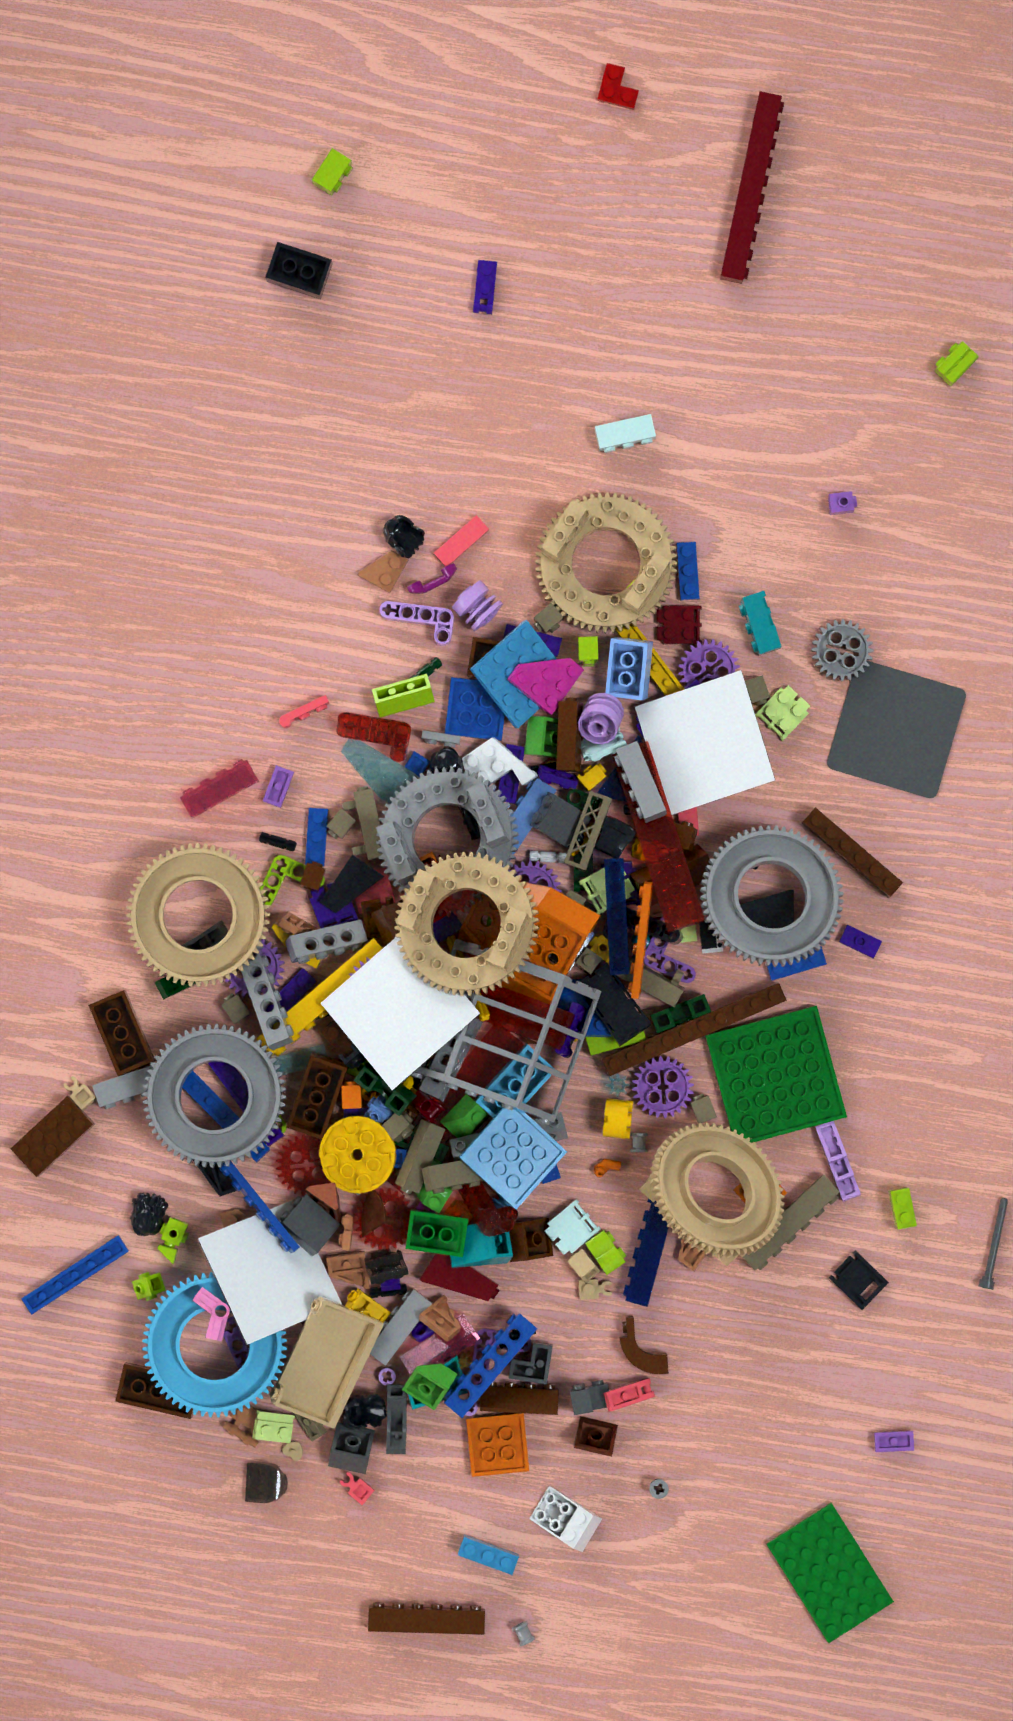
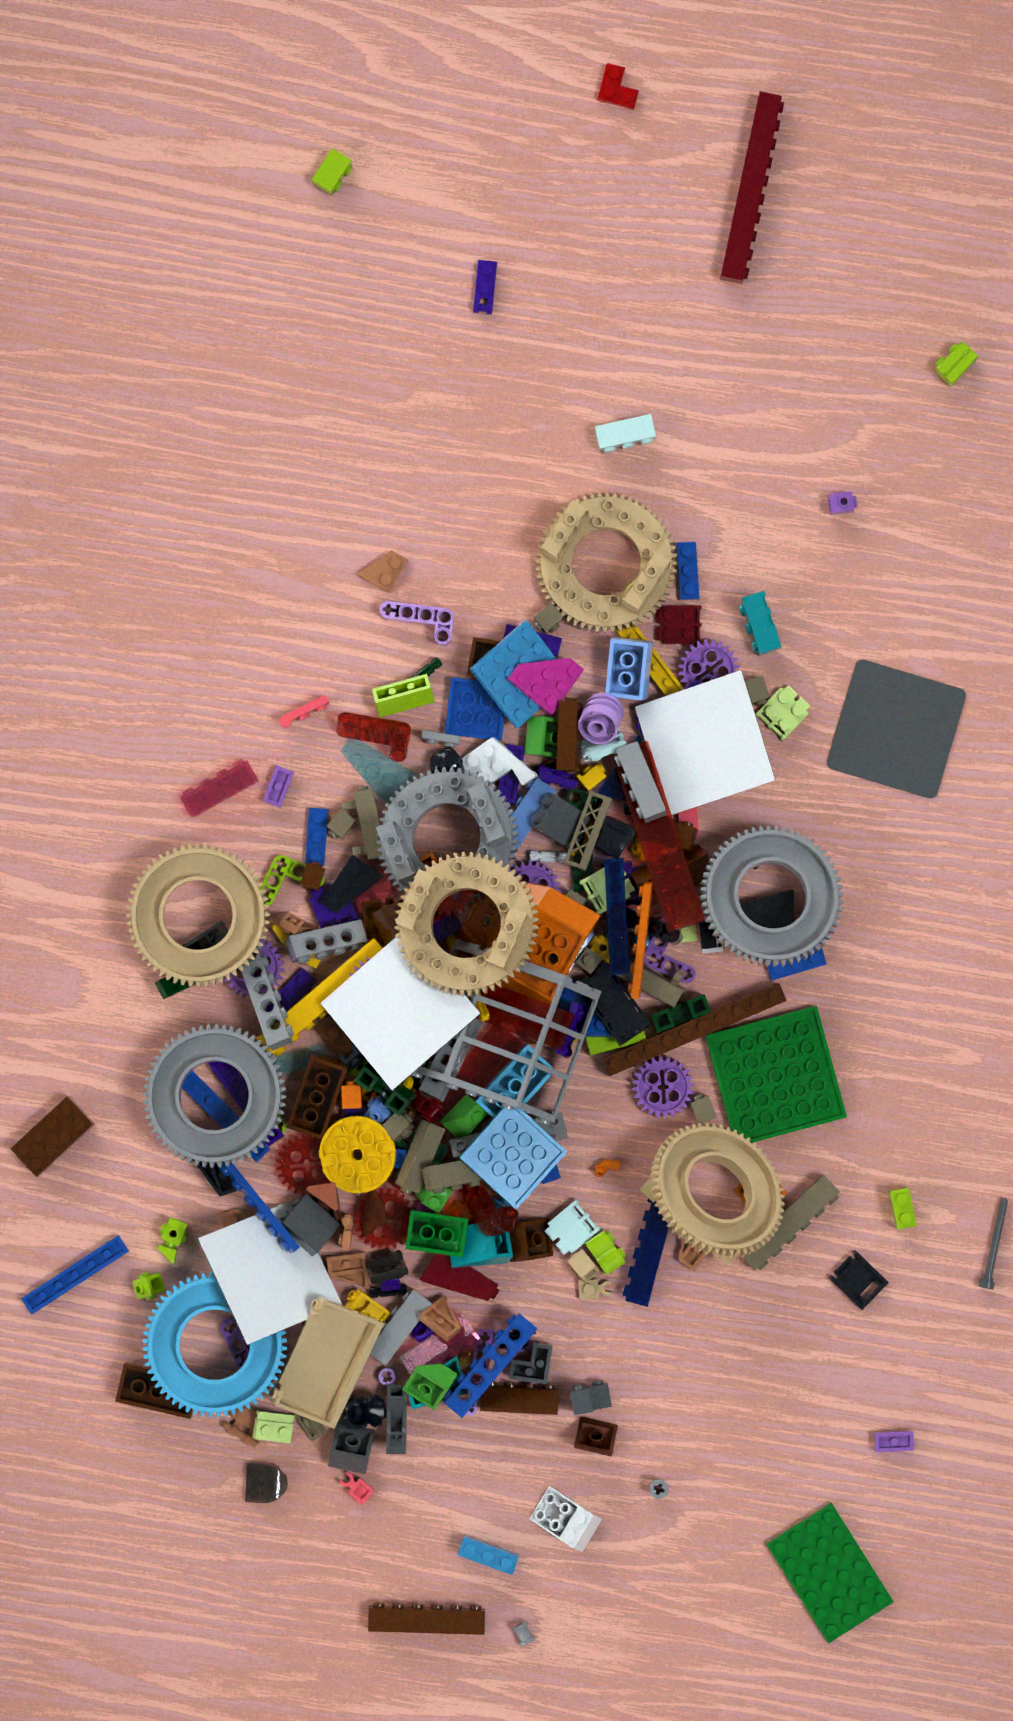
(81, 1095): tan plate -> none
(121, 1033): reddish brown brick -> none
(121, 1088): light grey brick -> none
(148, 1214): black hair -> none
(217, 1323): bright pink piece -> none
(235, 1008): dark tan brick -> none
(277, 841): black axle -> none
(293, 1450): tan piece -> none
(299, 270): black brick -> none
(403, 535): black hair -> none
(417, 763): blue tile -> none
(418, 588): magenta bar -> none
(461, 541): coral tile -> none
(471, 823): black pin -> none
(474, 602): lavender wheel -> none
(497, 1444): orange plate -> none
(588, 651): lime brick -> none
(617, 1118): yellow brick -> none
(618, 1090): clear light blue gear -> none
(628, 1394): coral plate -> none
(638, 1142): light grey bush -> none
(640, 1359): reddish brown arch -> none
(838, 1161): lavender slope -> none
(846, 633): light grey gear -> none
(852, 852): reddish brown brick -> none
(860, 941): dark purple plate -> none

